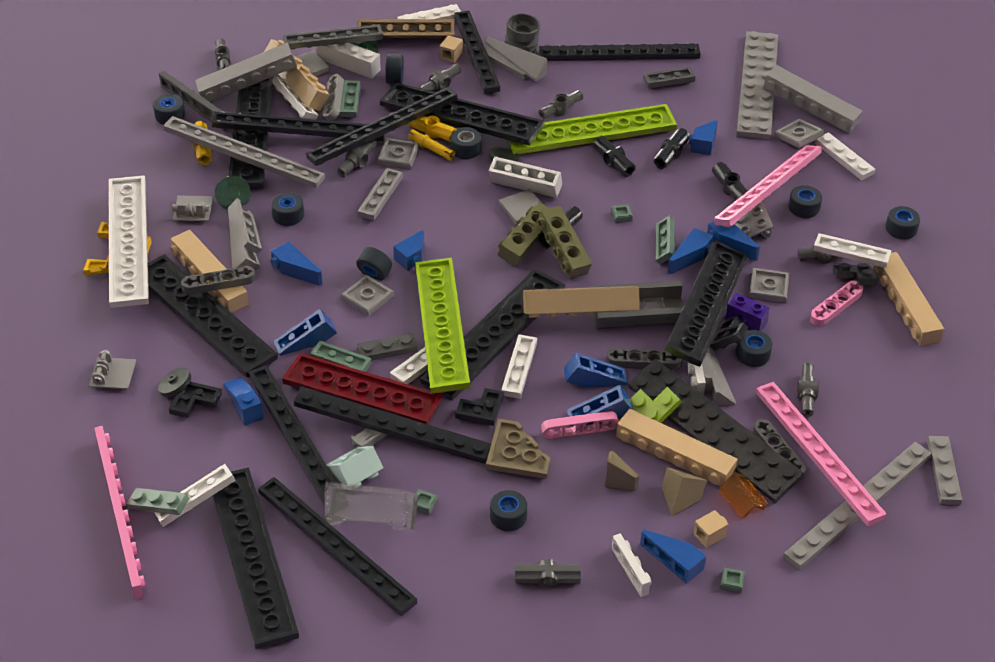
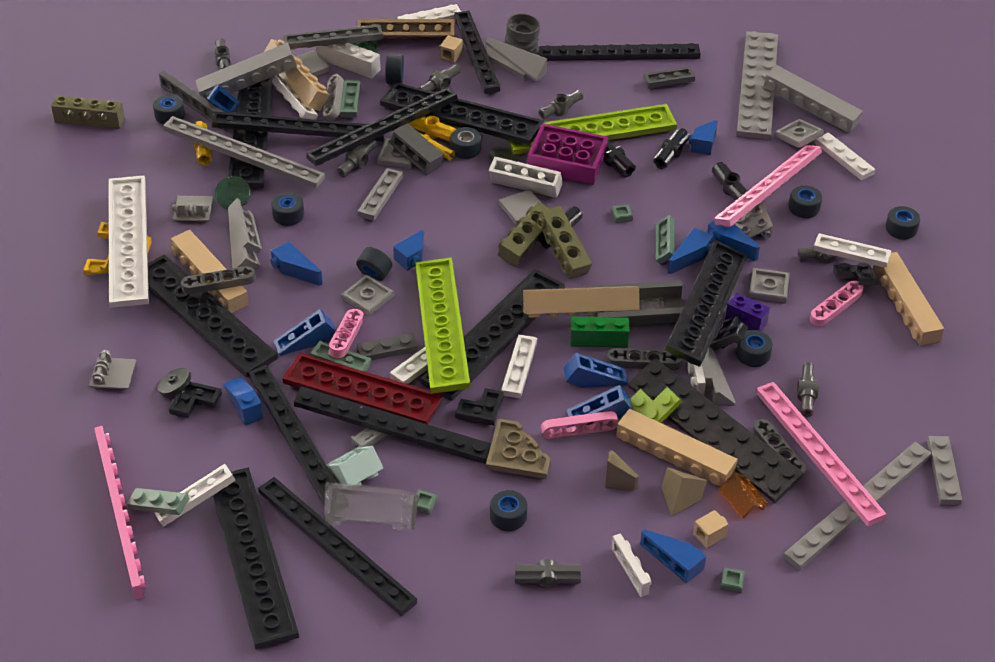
(88, 112): none -> olive brick
(222, 99): none -> blue slope
(344, 332): none -> bright pink beam
(417, 149): none -> dark grey brick
(568, 151): none -> magenta slope
(599, 332): none -> green brick

